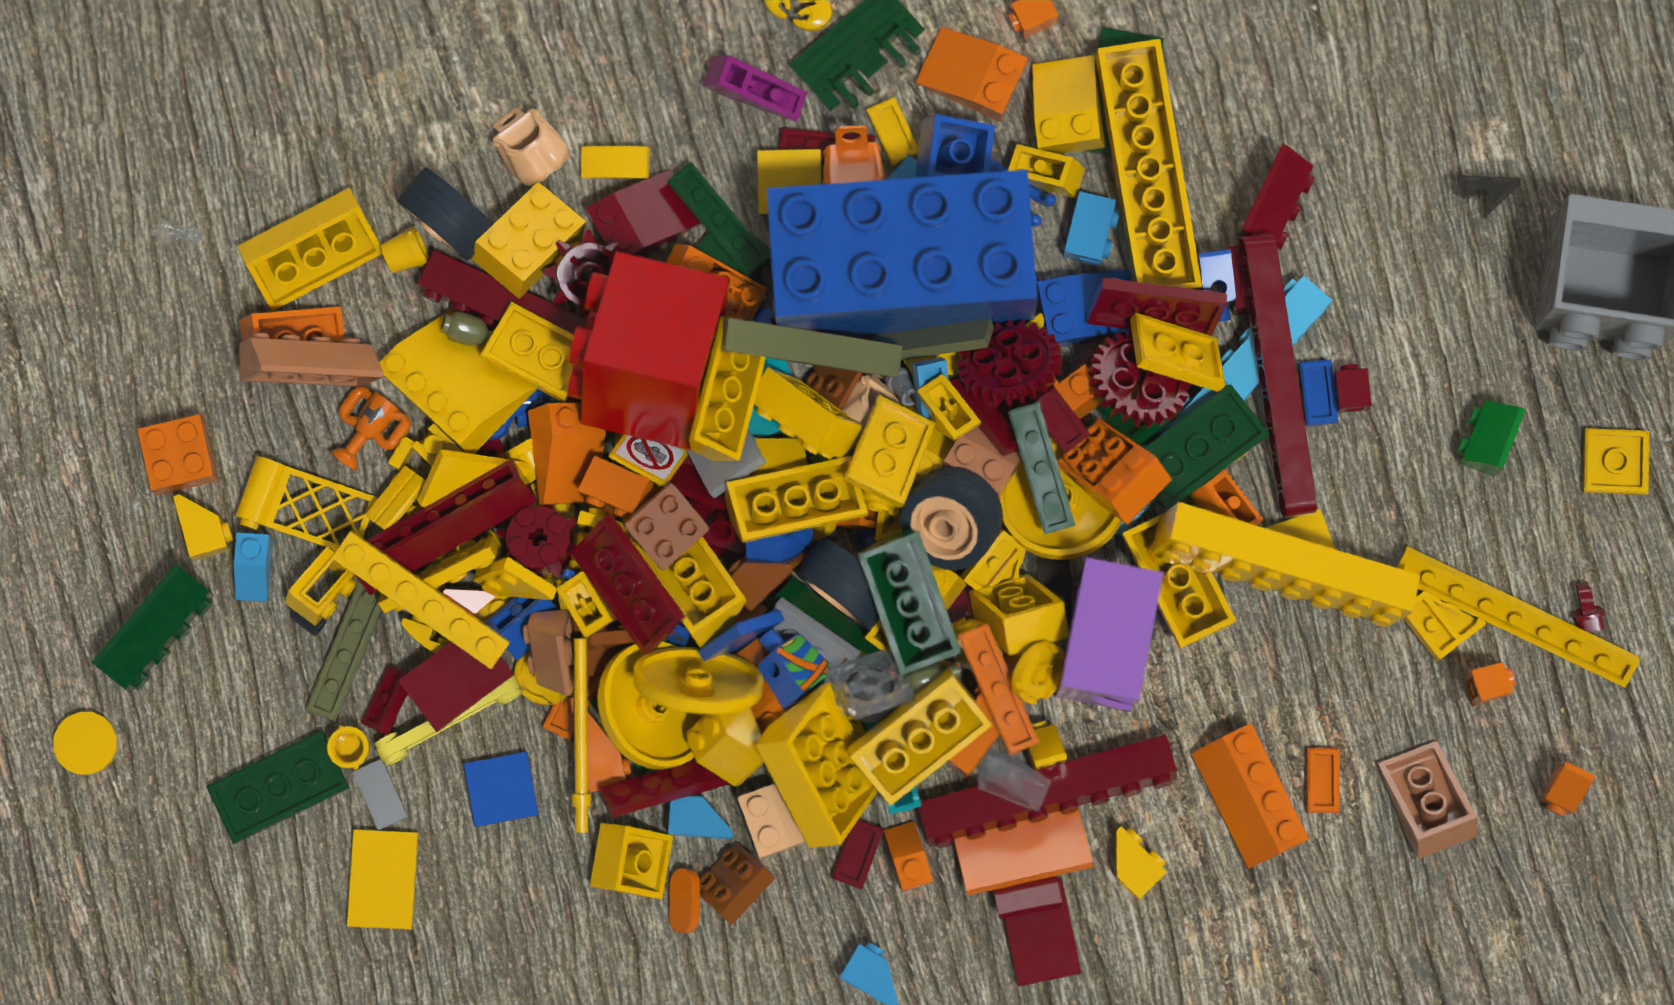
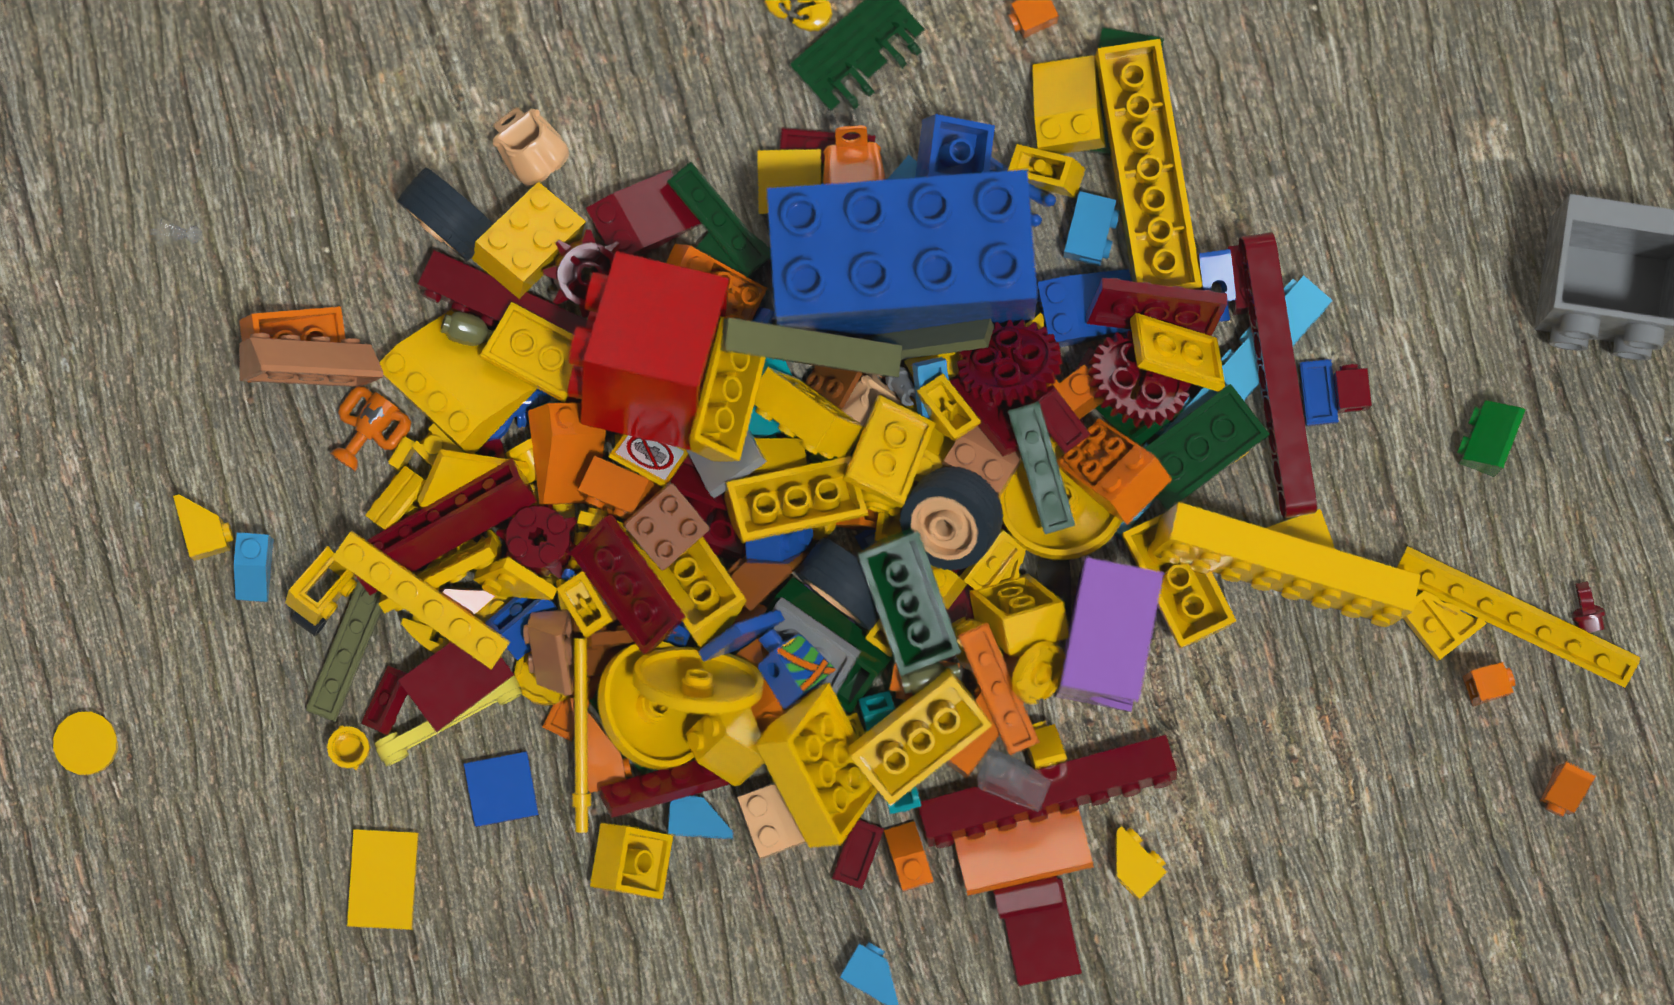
(153, 629): dark green slope -> none
(178, 454): orange brick -> none
(264, 496): yellow piece -> none
(277, 787): dark green tile -> none
(310, 249): yellow slope -> none
(380, 794): light grey tile -> none
(405, 251): yellow piece -> none
(615, 162): yellow slope -> none
(684, 900): orange tile -> none
(734, 883): dark orange bracket -> none
(754, 87): magenta slope -> none
(871, 686): clear piece -> none
(893, 131): yellow tile -> none
(972, 72): orange slope -> none
(1224, 498): orange brick -> none
(1249, 796): orange slope -> none
(1279, 196): dark red slope -> none
(1323, 780): orange tile -> none
(1428, 800): nougat slope -> none
(1494, 189): clear smoke slope -> none
(1616, 461): yellow tile -> none

